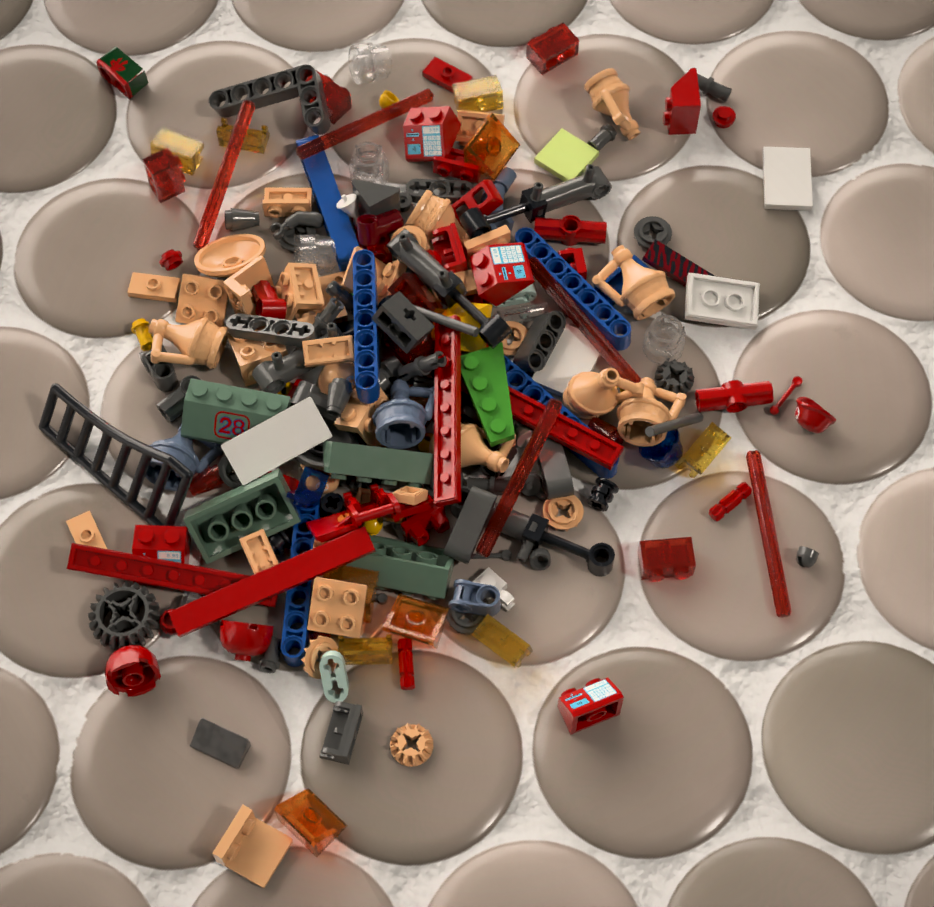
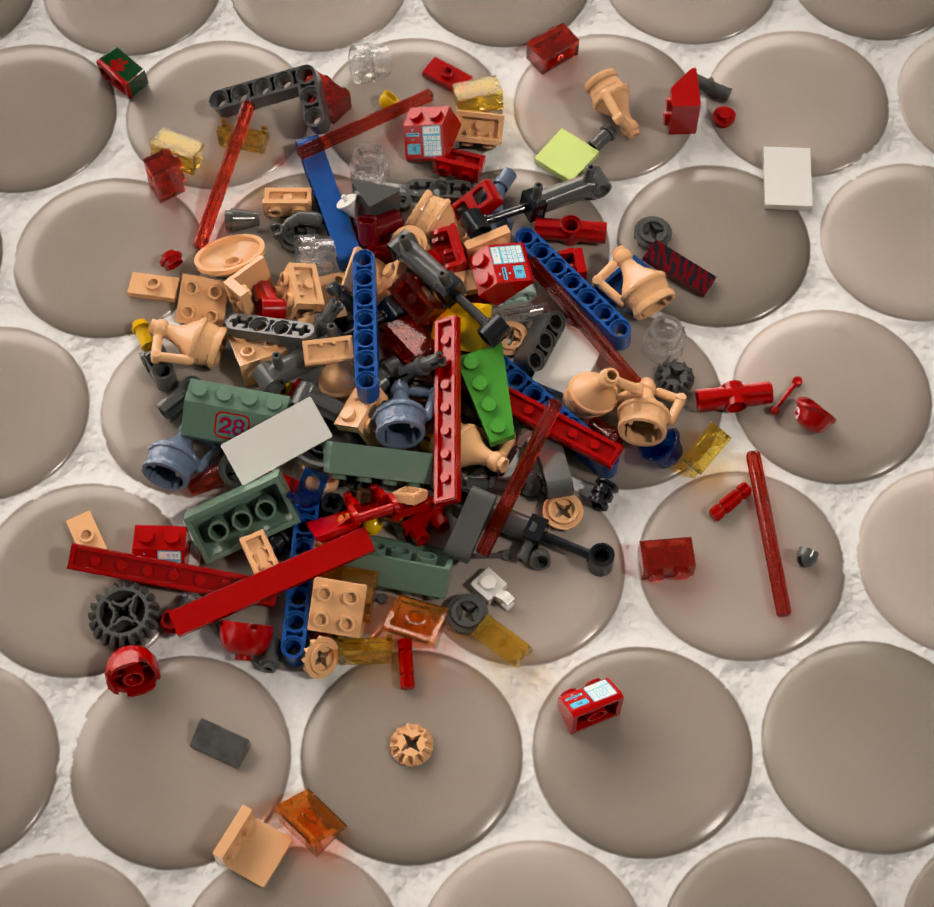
(128, 443): black bar -> none
(338, 396): dark grey cone -> none
(339, 675): light aqua beam -> none
(342, 732): dark grey hinge -> none
(402, 322): dark grey brick -> none
(449, 322): dark grey bar -> none
(469, 598): sand blue piece -> none
(490, 147): clear orange slope -> none
(673, 424): dark grey bar -> none
(722, 301): white tile -> none

